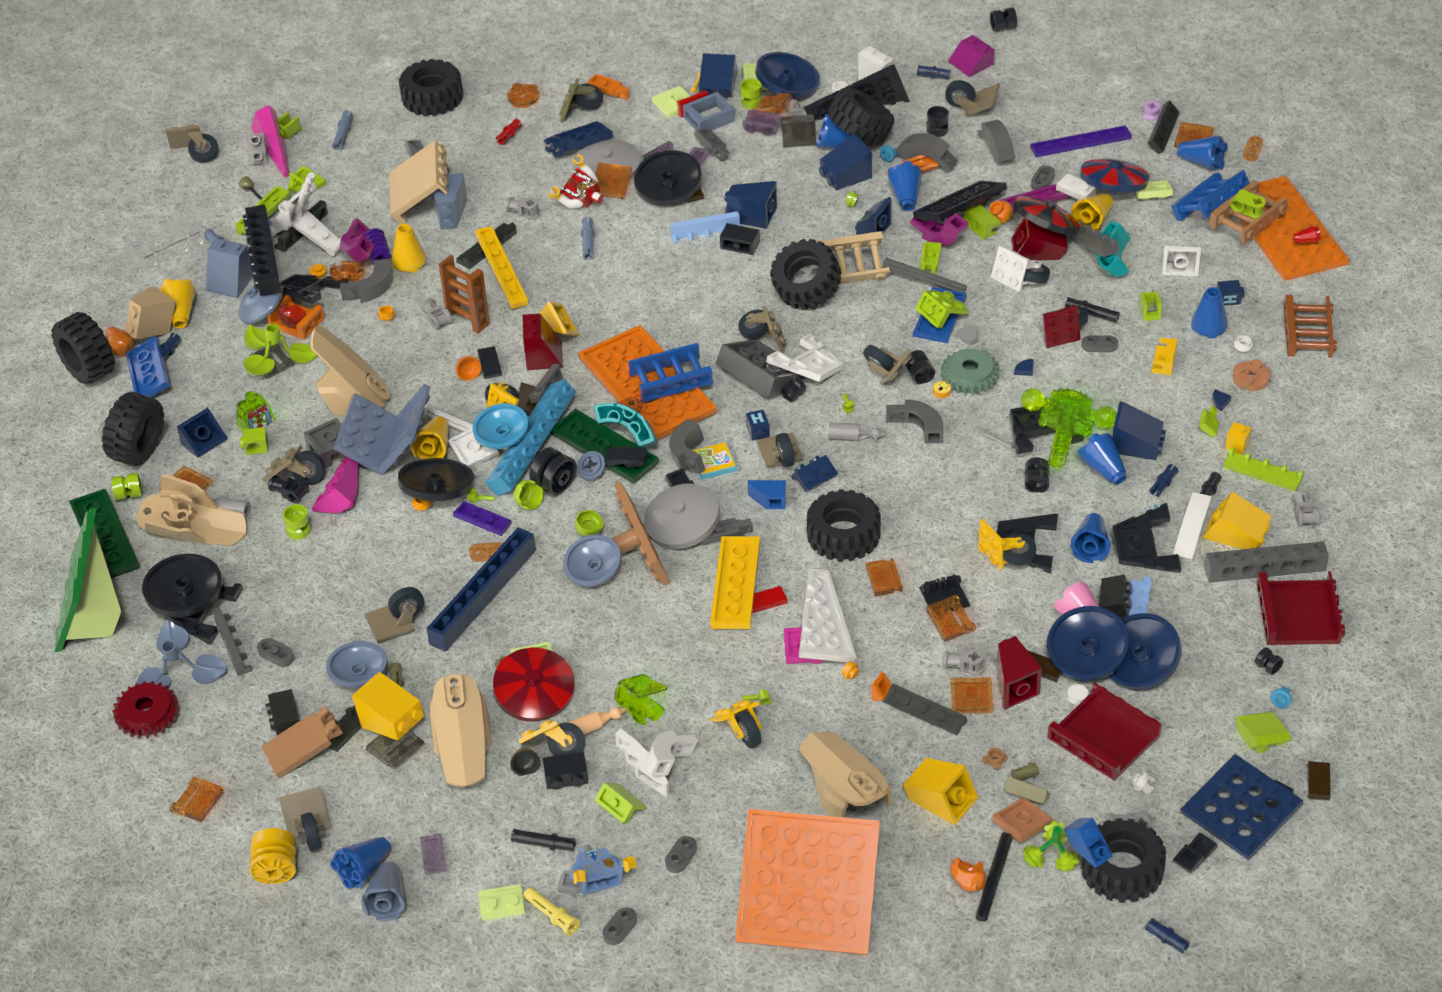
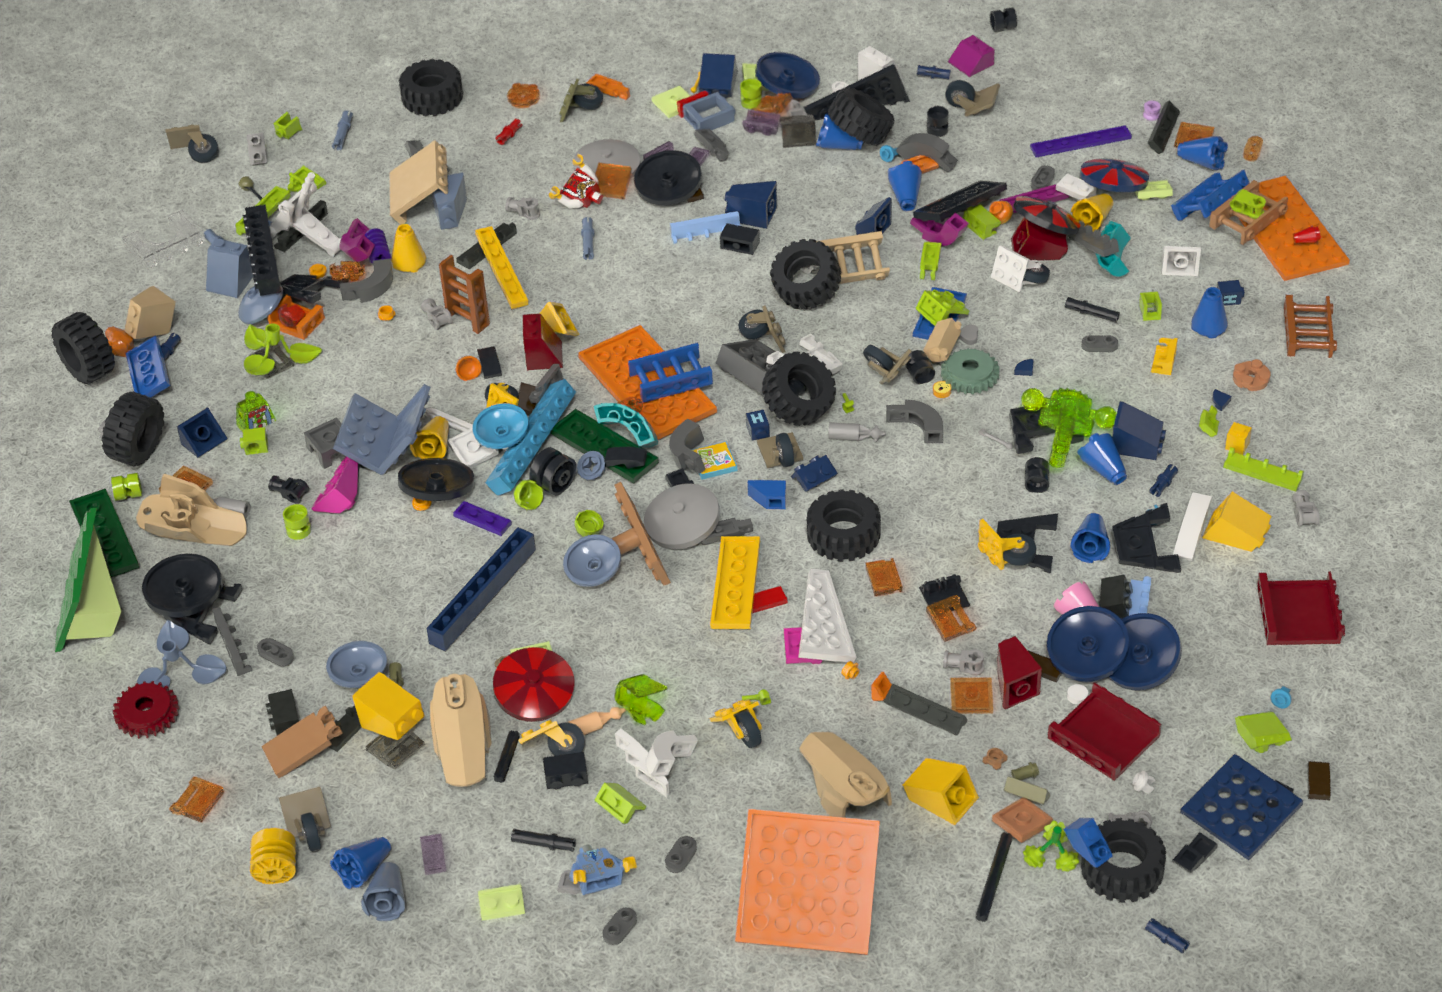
(183, 293): yellow cone -> none
(266, 122): dark pink wedge -> none
(302, 464): plate -> none
(346, 374): tan piece -> none
(397, 616): dark tan plate -> none
(474, 497): lime hand -> none
(486, 551): clear orange beam -> none
(506, 756): none -> black axle
(524, 762): pearl dark grey piece -> none
(558, 916): light yellow pin -> none
(577, 138): dark blue tile -> none
(812, 375): none -> black tyre
(847, 163): dark blue slope -> none
(851, 199): lime plate -> none
(924, 275): dark grey axle -> none
(942, 340): none -> tan brick
(968, 876): orange hair -> none
(999, 140): dark grey arch -> none
(1064, 325): dark red plate -> none
(1210, 486): black pin -> none
(1243, 343): white plate -> none
(1271, 662): black wheel -> none
(1273, 560): dark grey brick -> none

